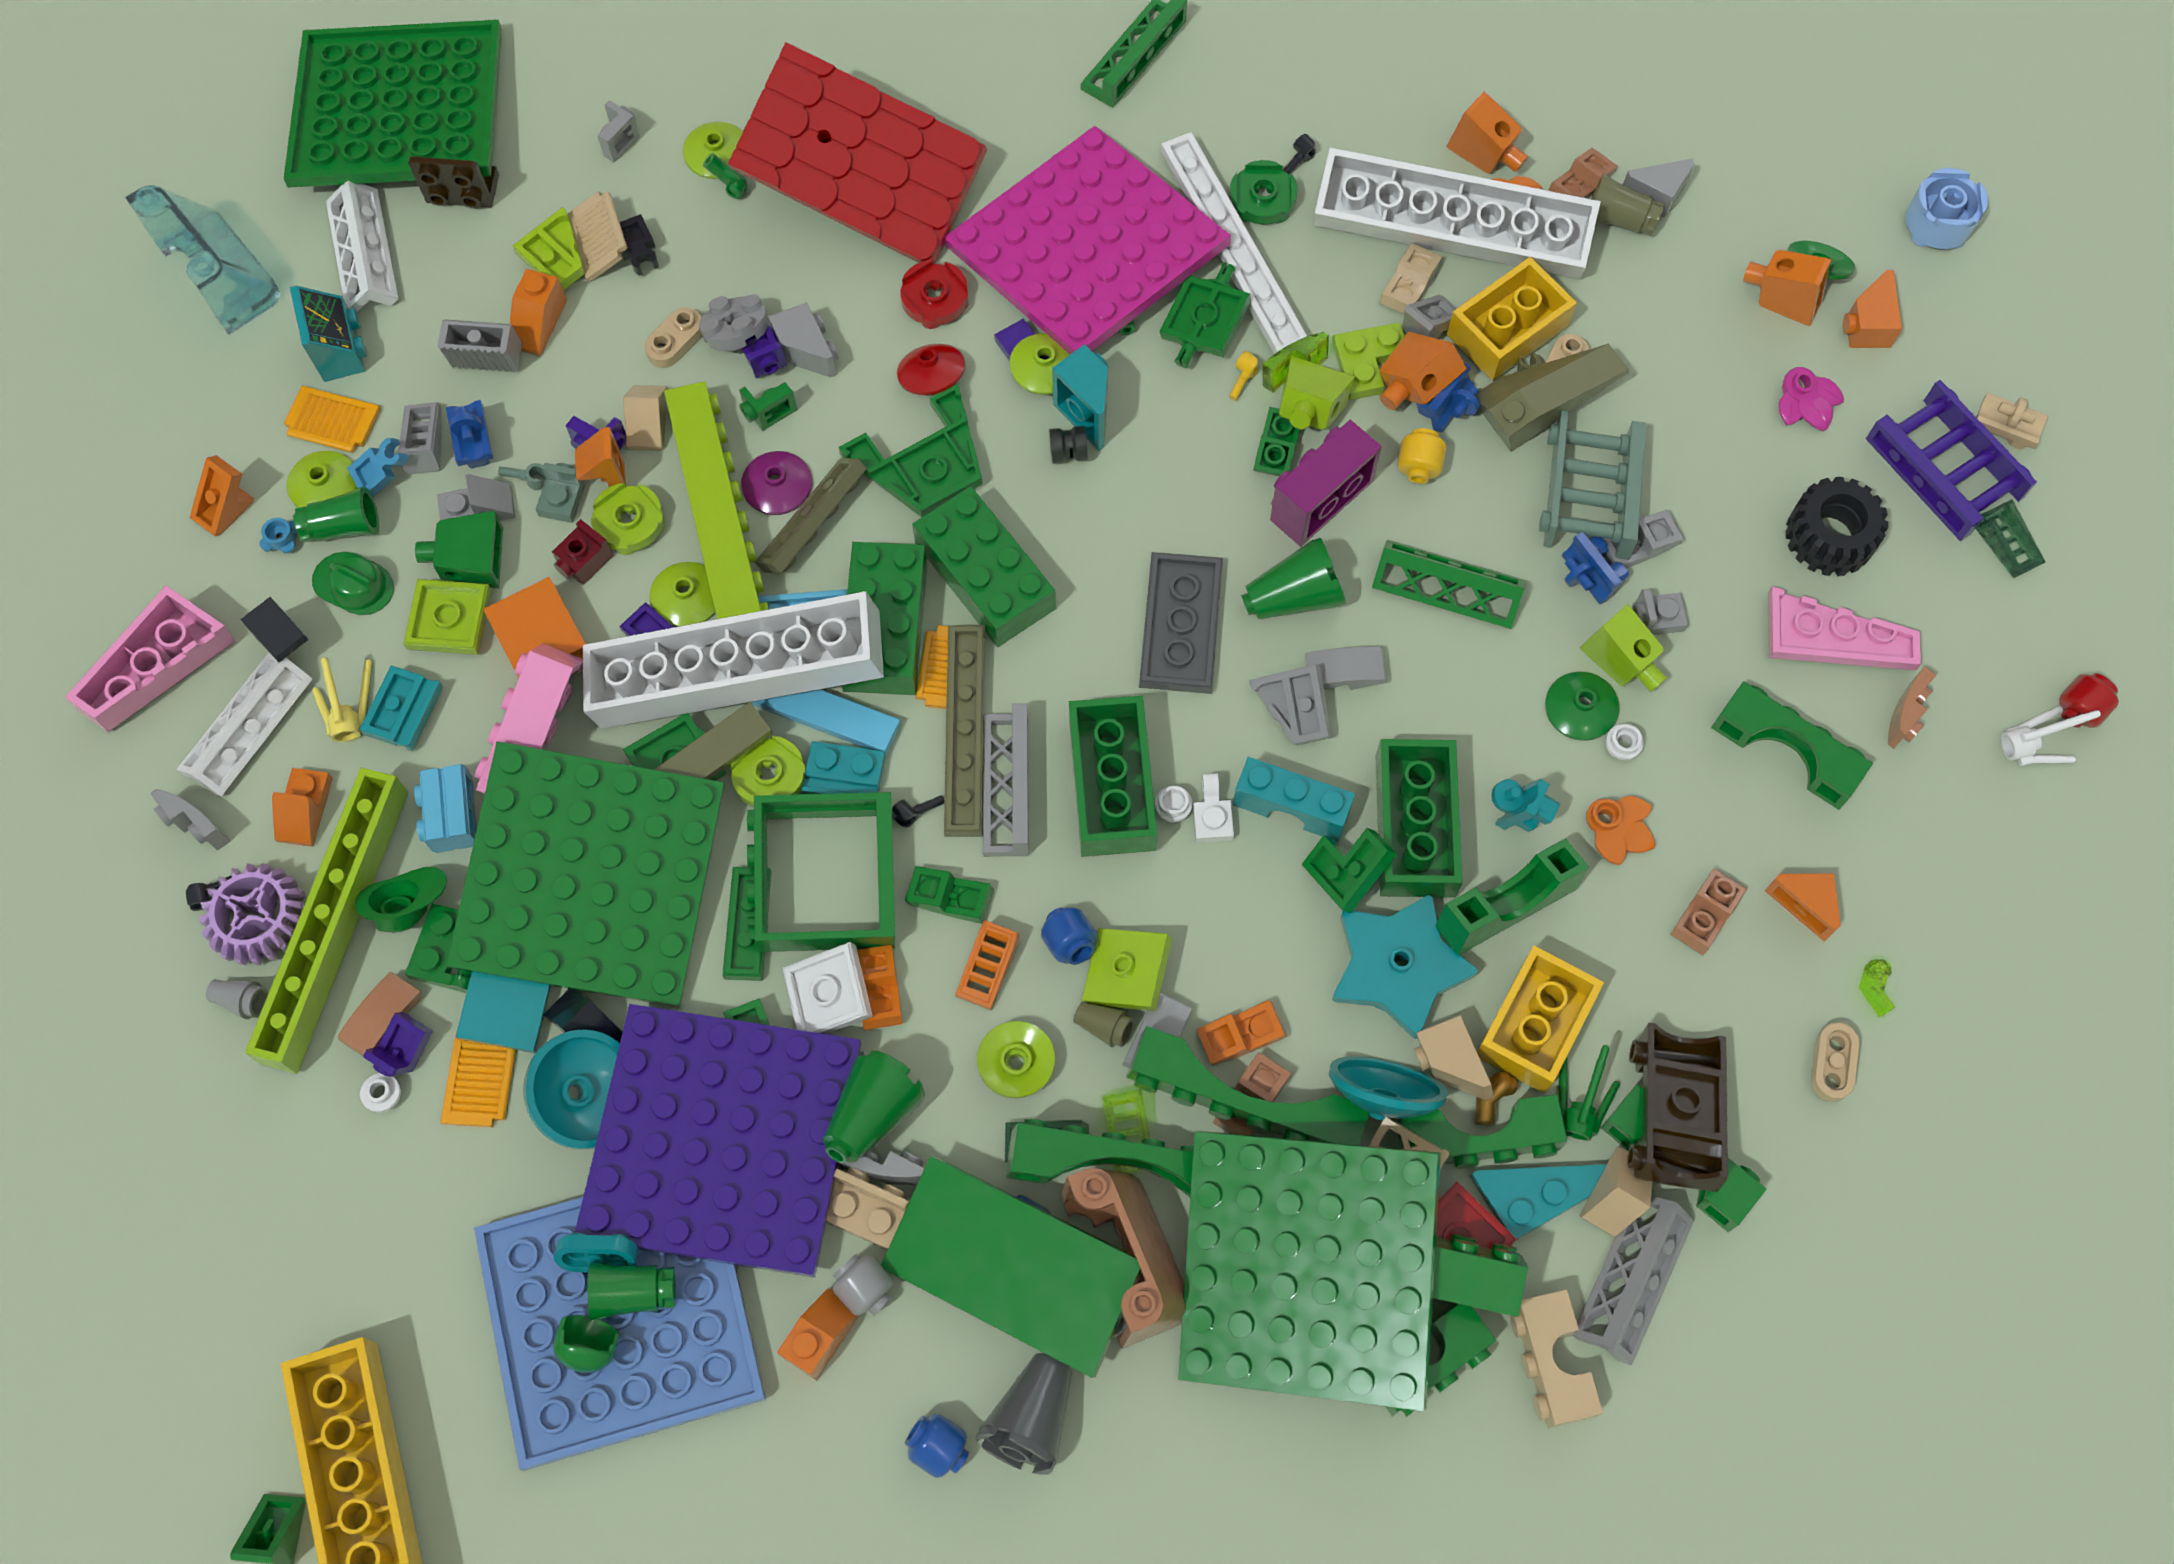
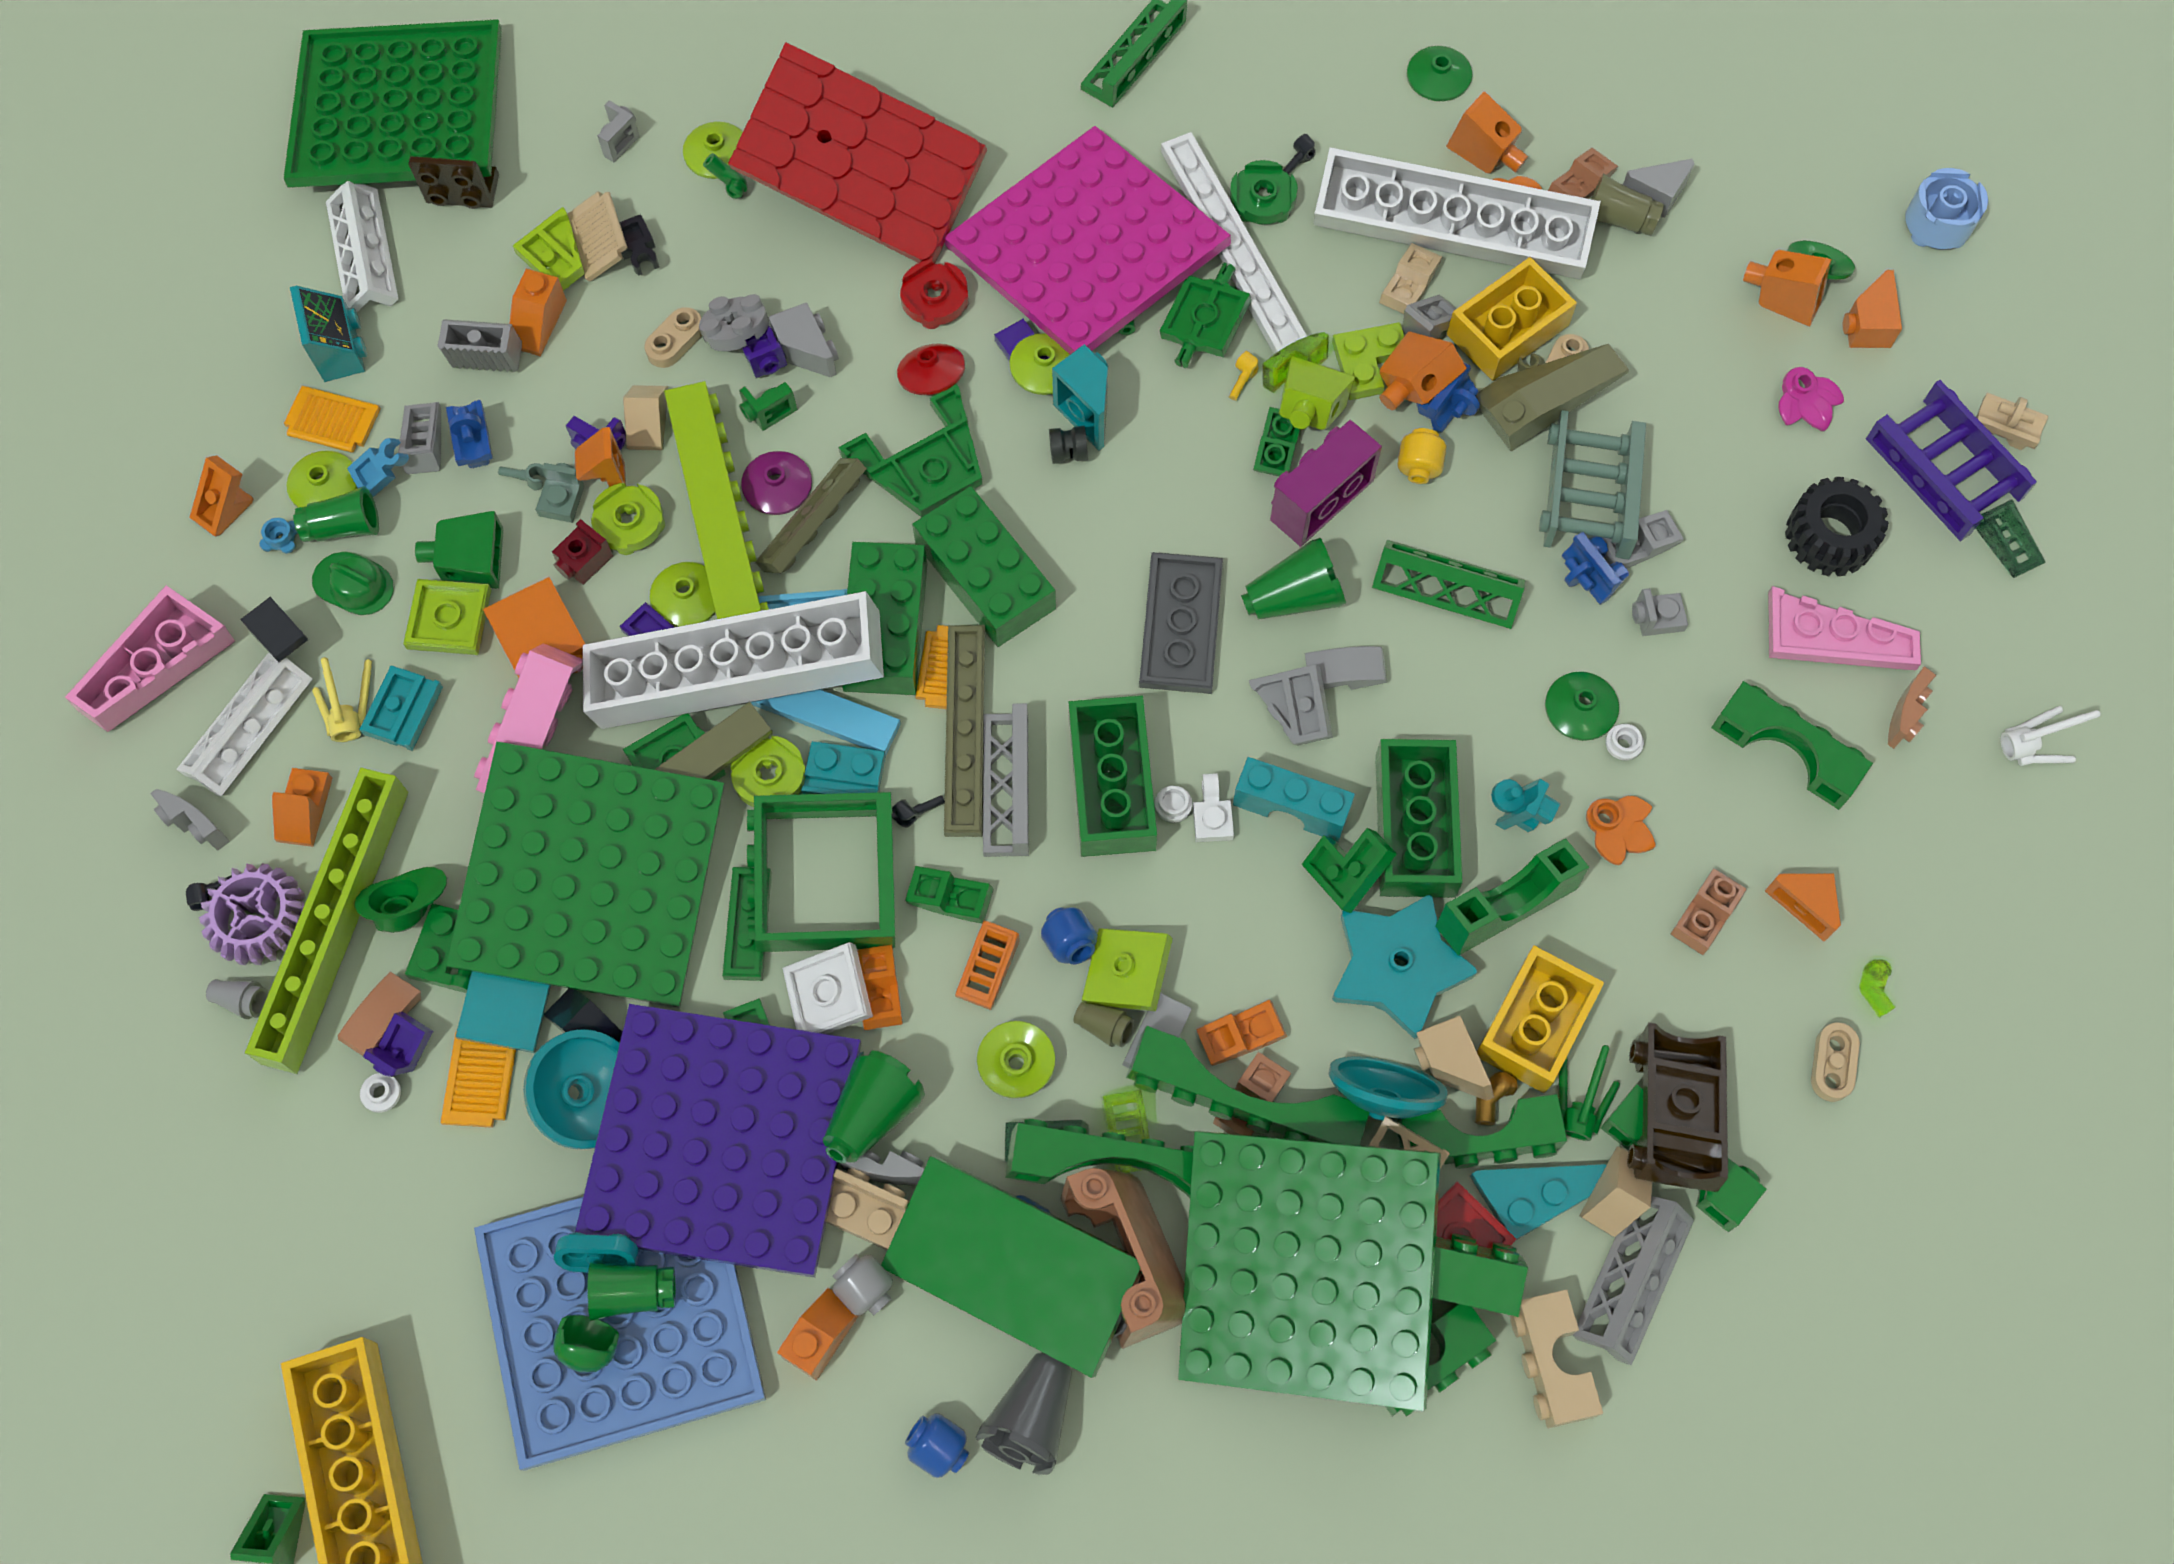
(224, 272): clear light blue windscreen -> none
(446, 808): medium azure brick -> none
(478, 497): light grey slope -> none
(1439, 73): none -> green dish
(1626, 650): lime torso -> none
(2087, 695): red head -> none

